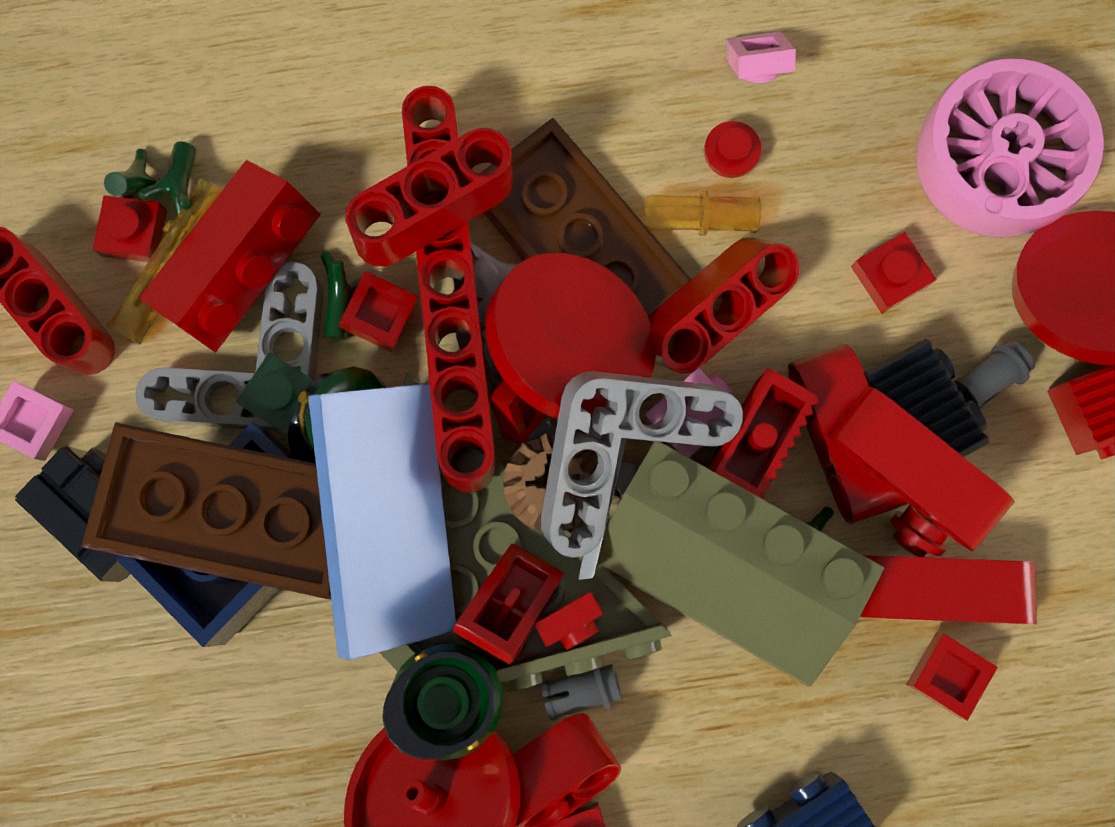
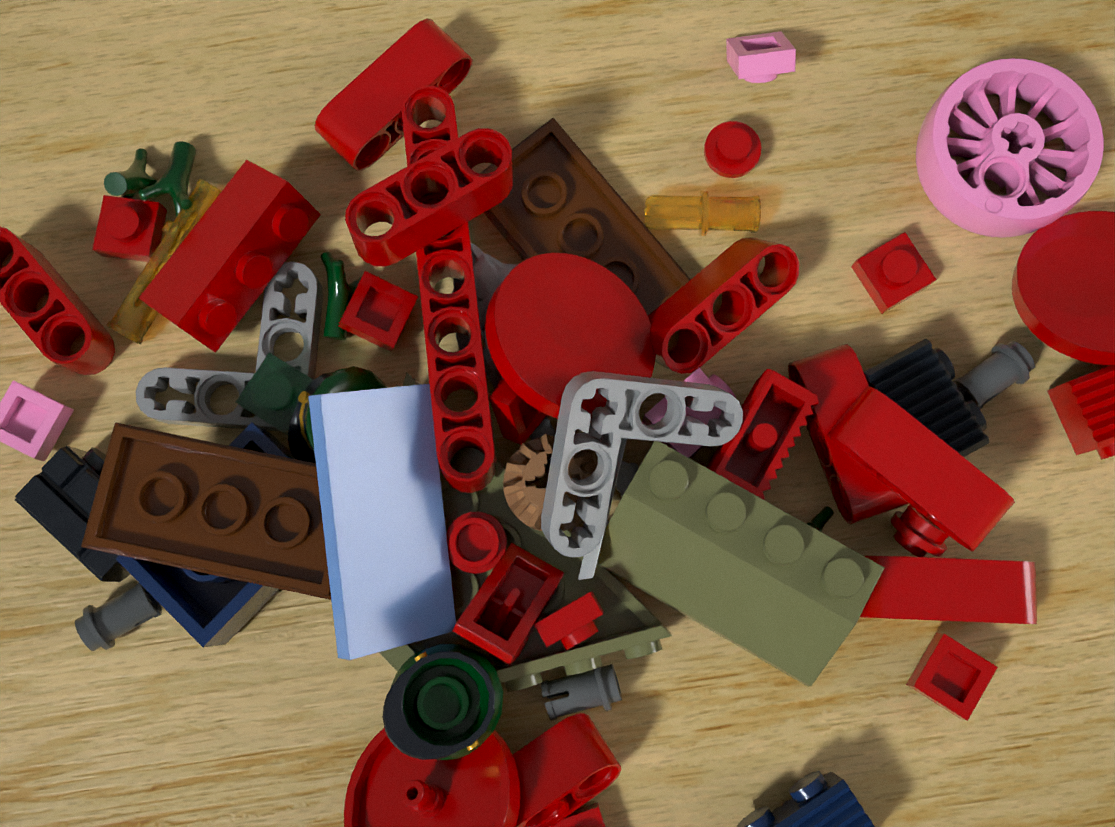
(116, 617): none -> dark grey pin
(367, 113): none -> red beam
(476, 542): none -> red plate

